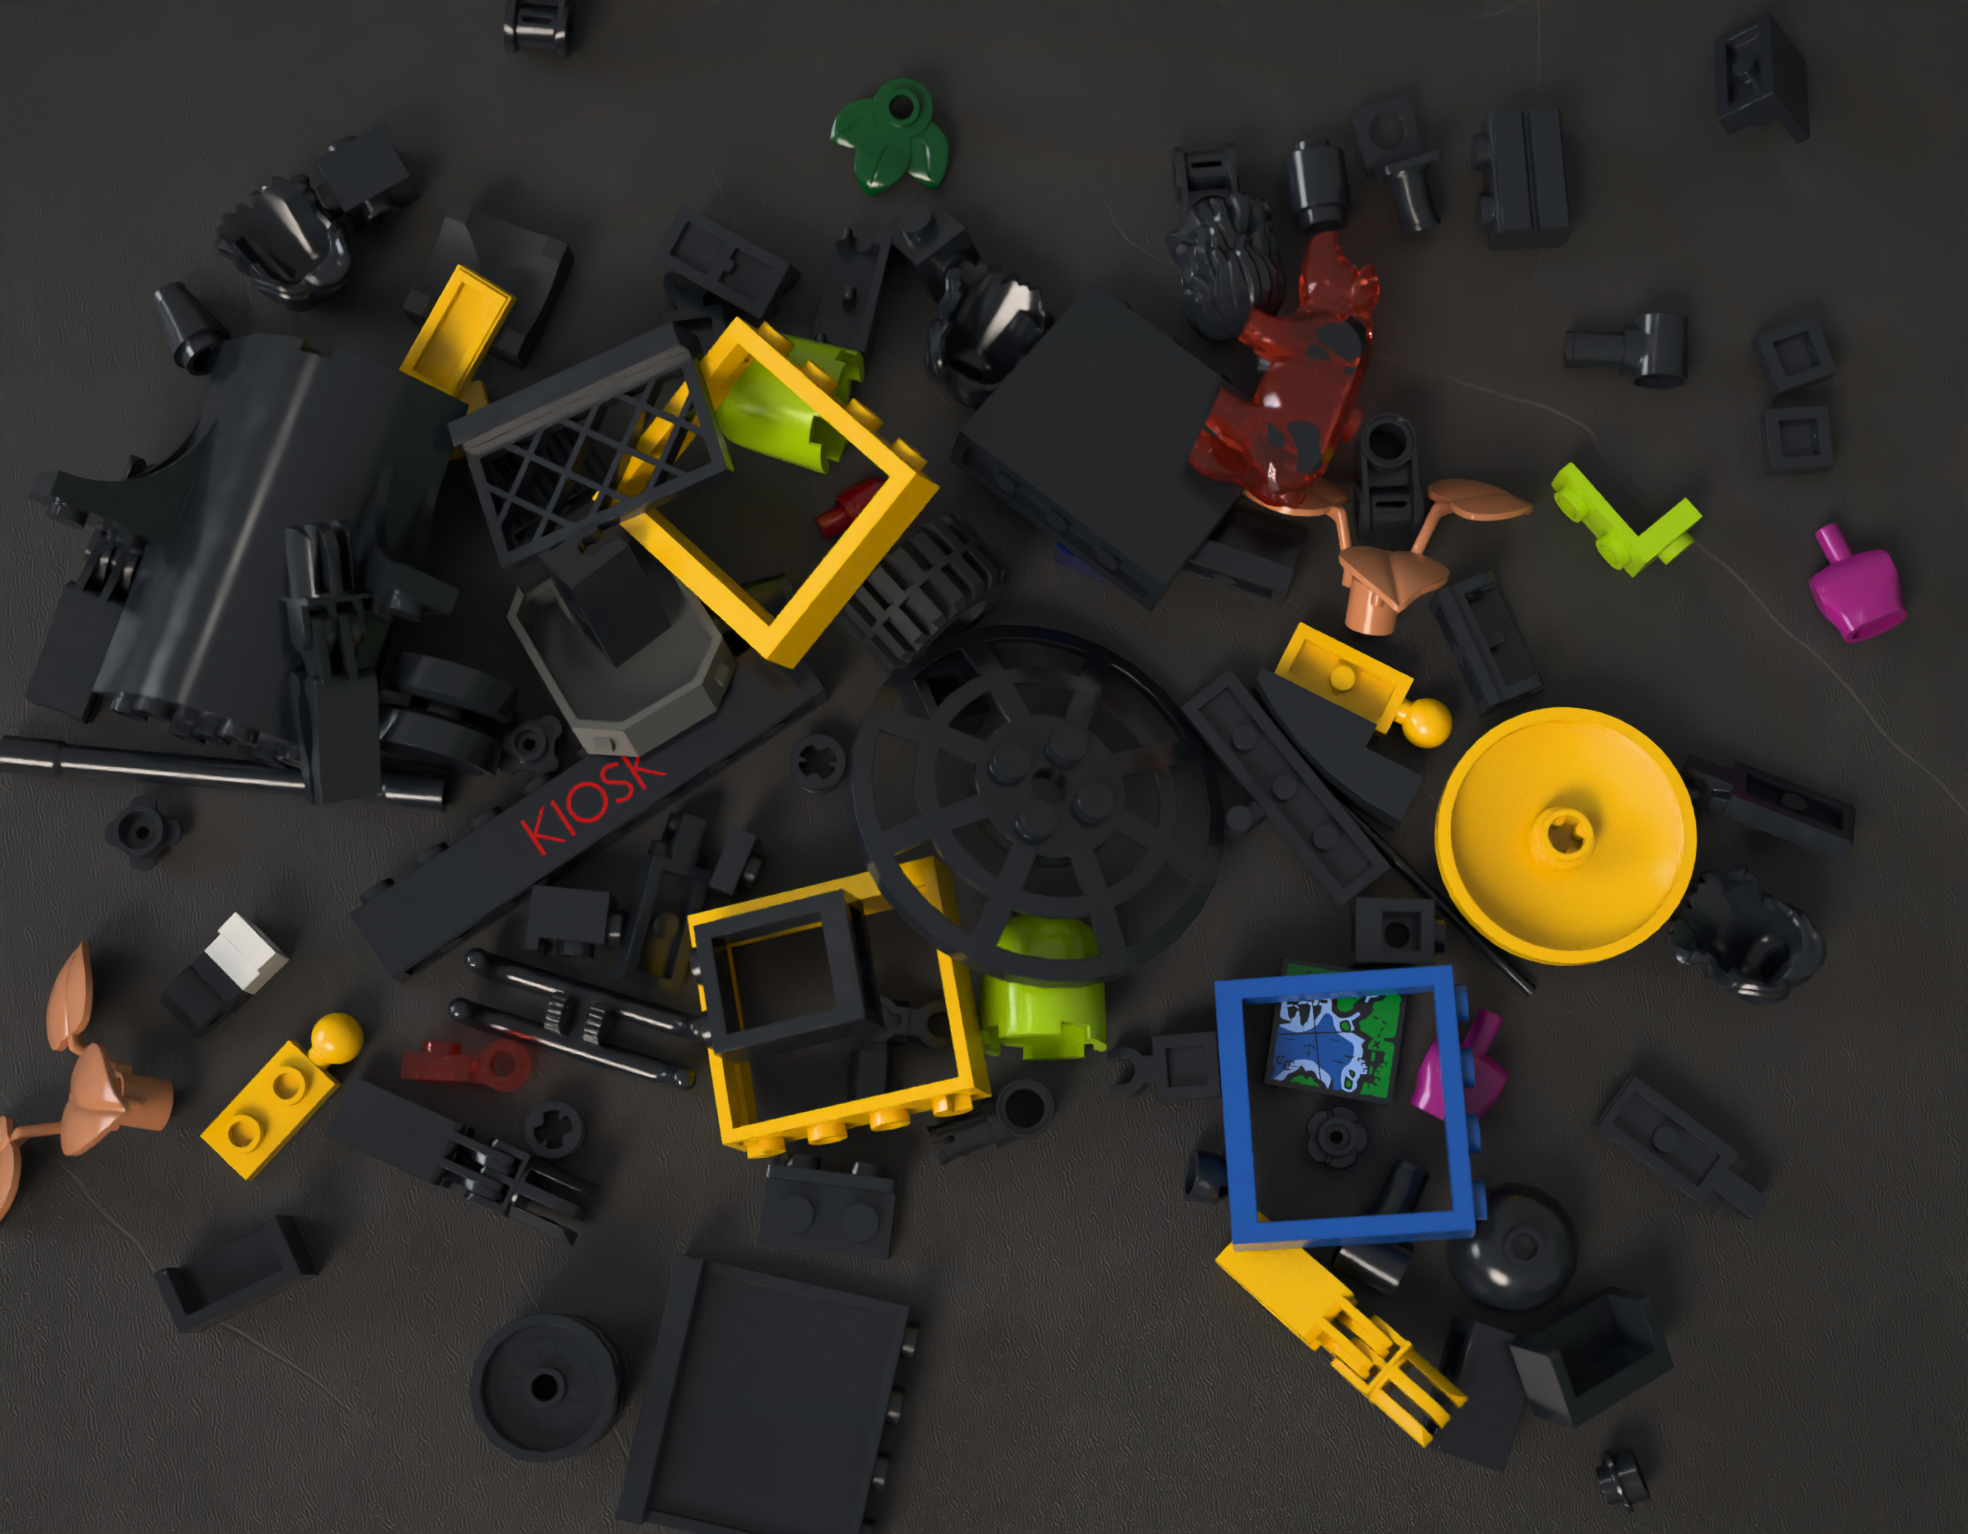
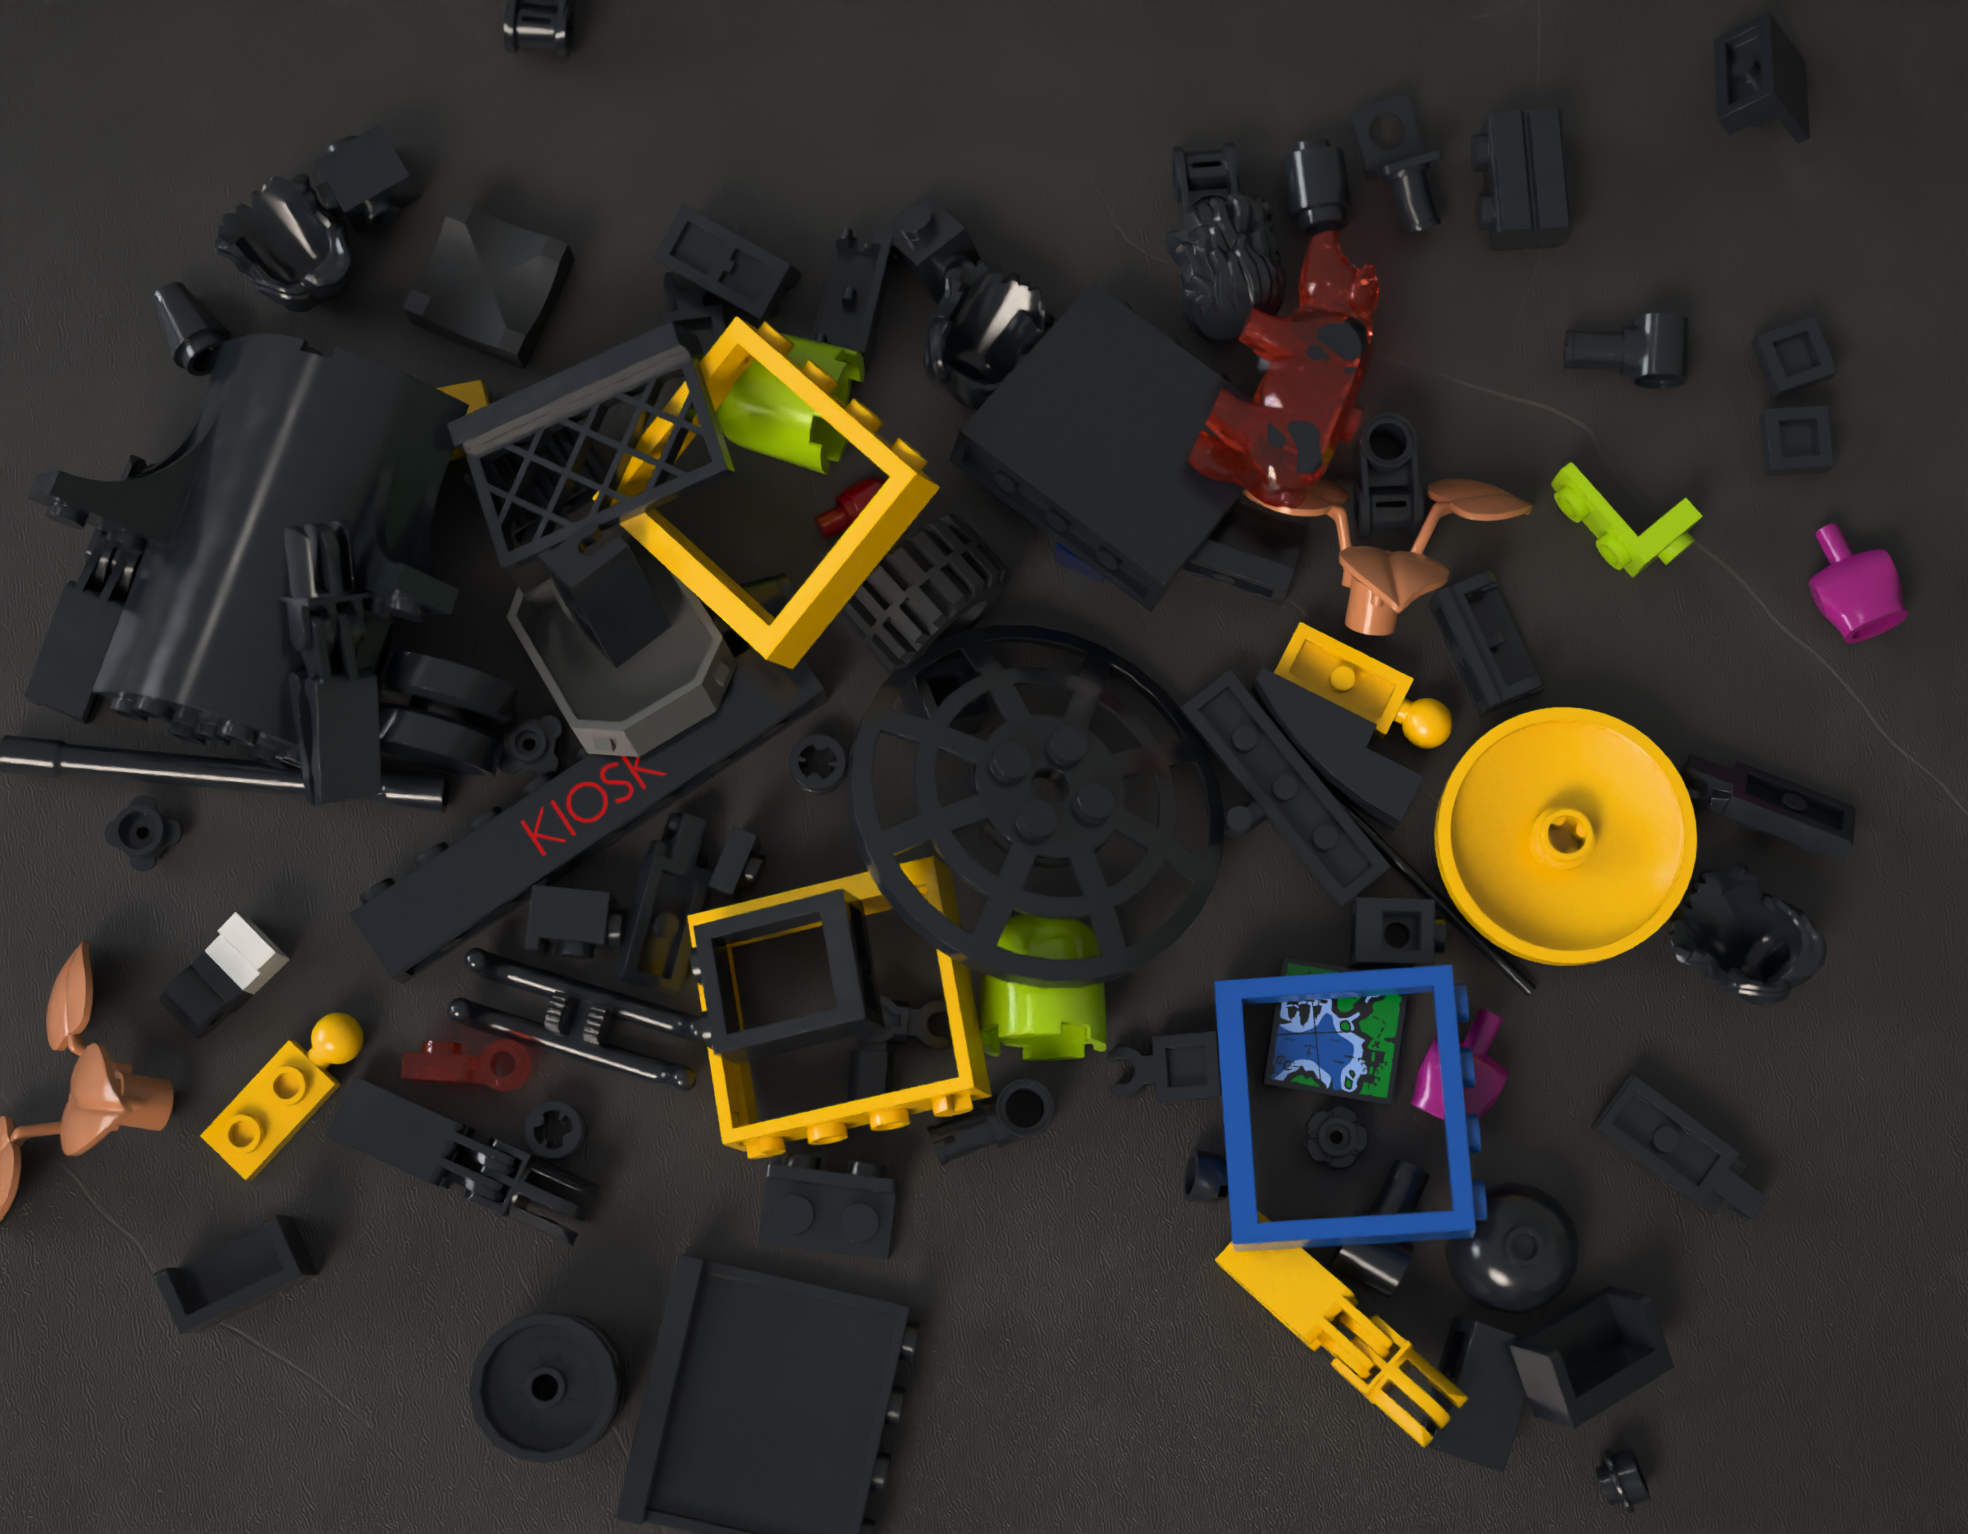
(458, 332): yellow tile -> none
(891, 145): dark green plate -> none

